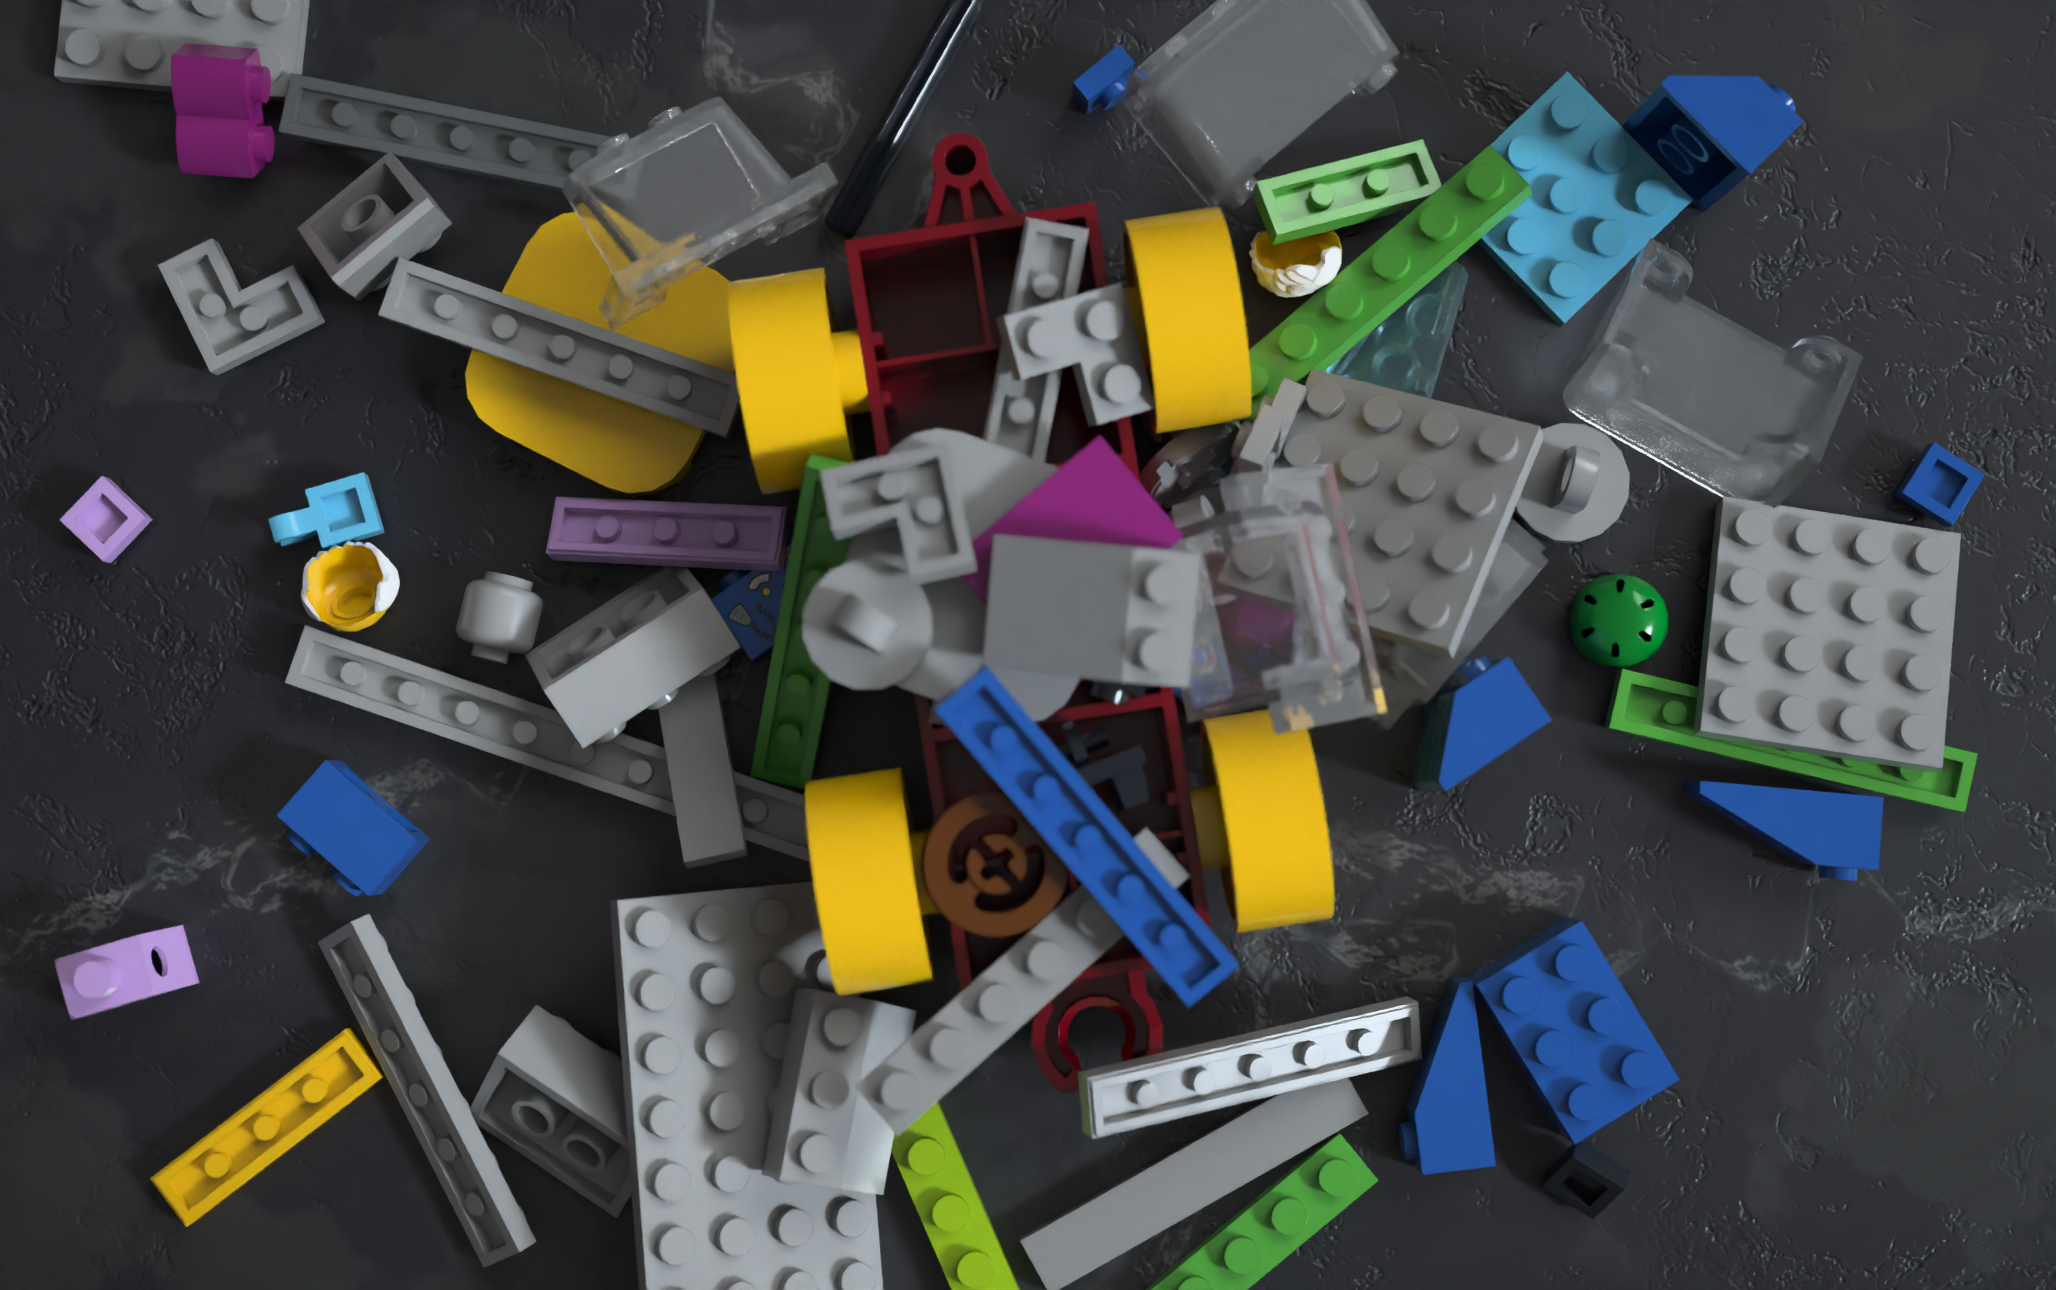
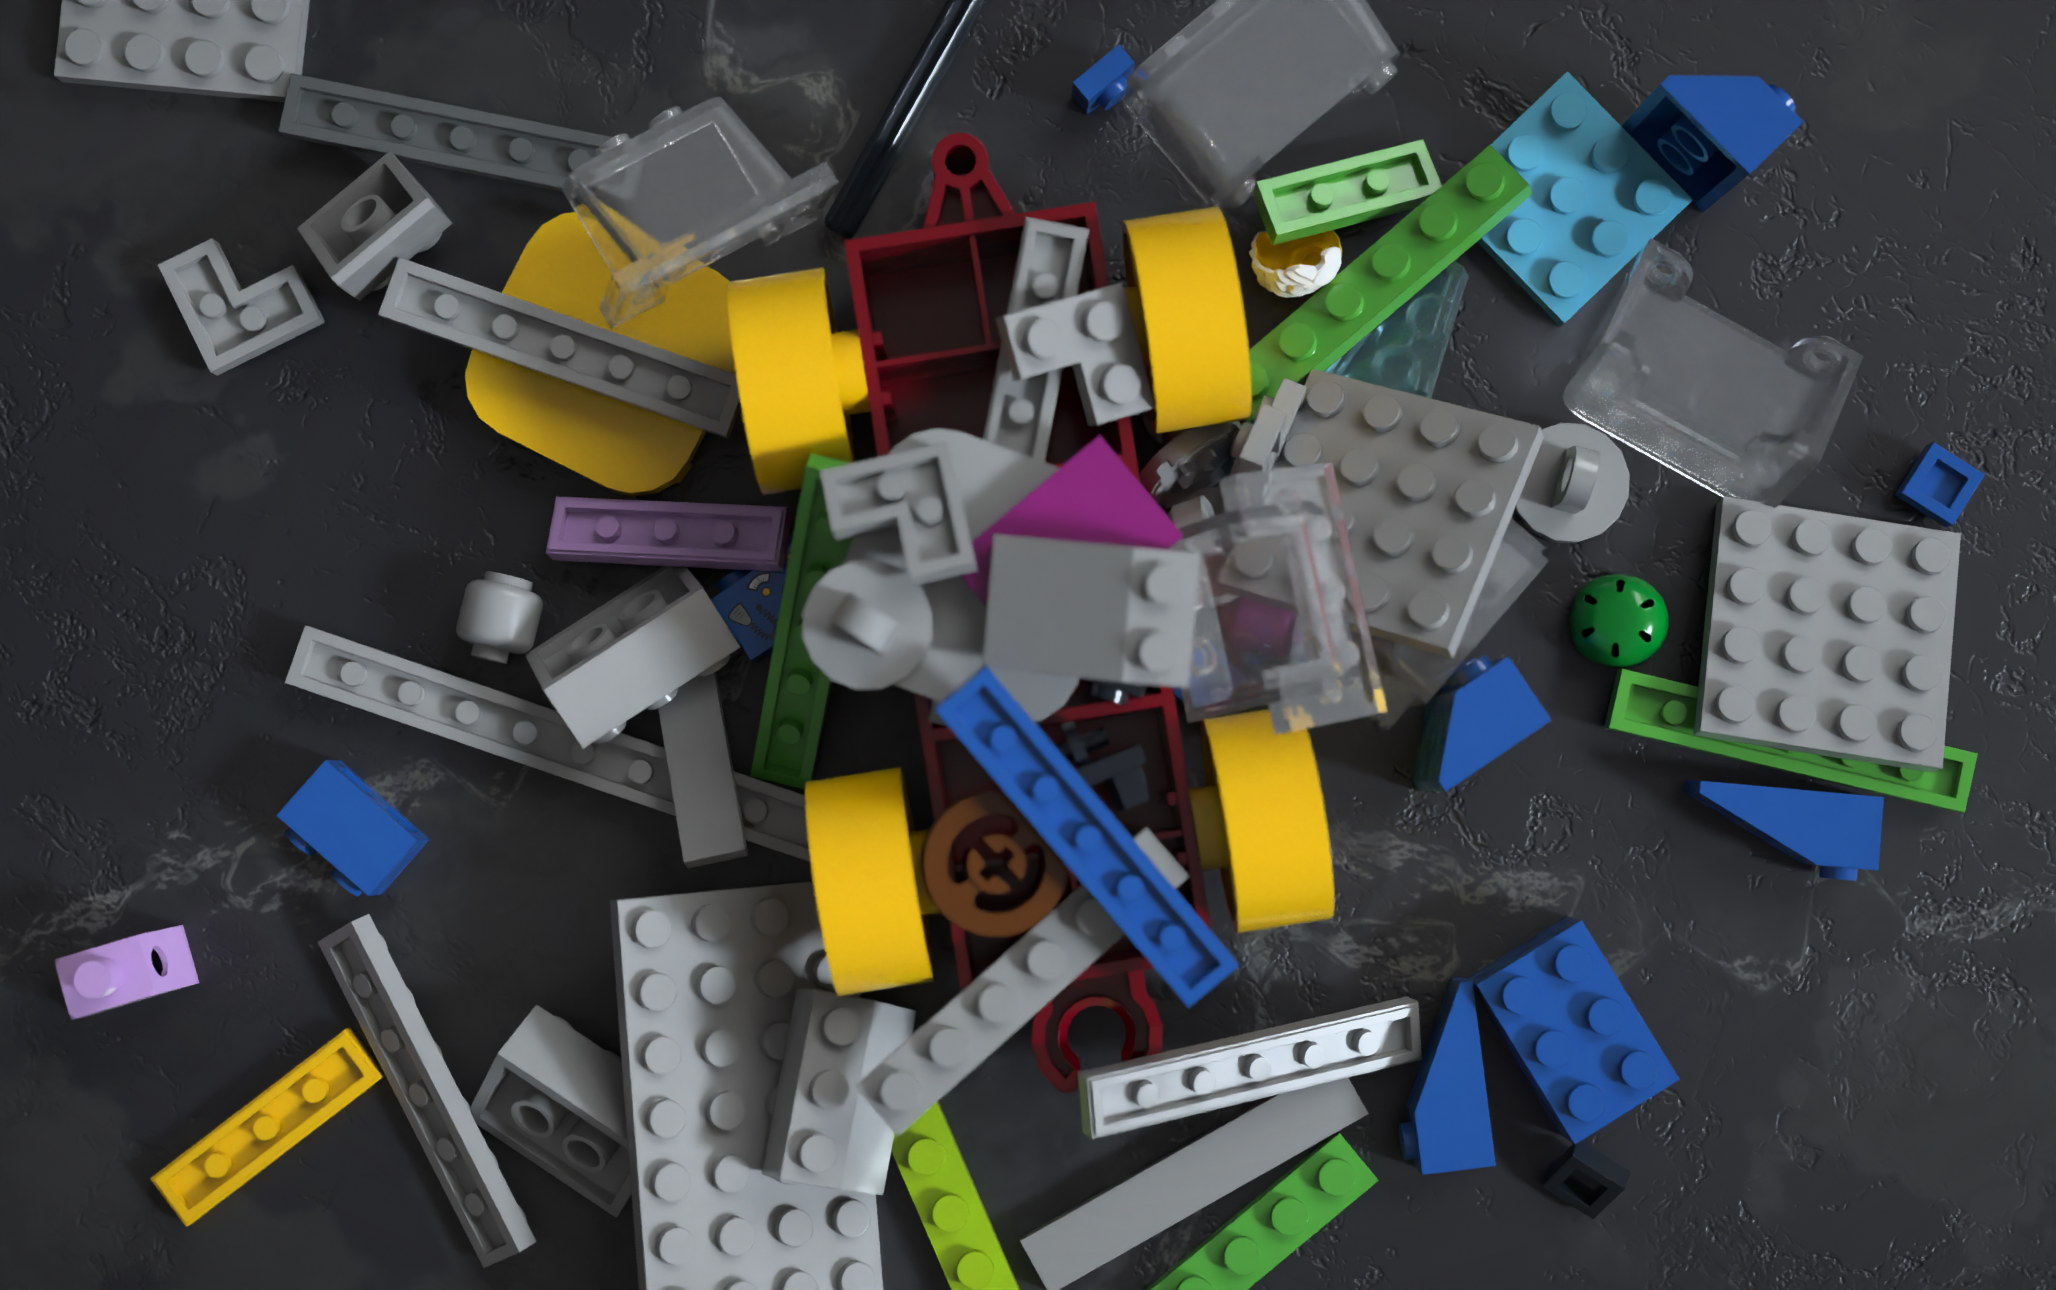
(106, 519): lavender plate -> none
(220, 110): magenta brick -> none
(337, 513): medium azure plate -> none
(349, 586): yellow hair -> none

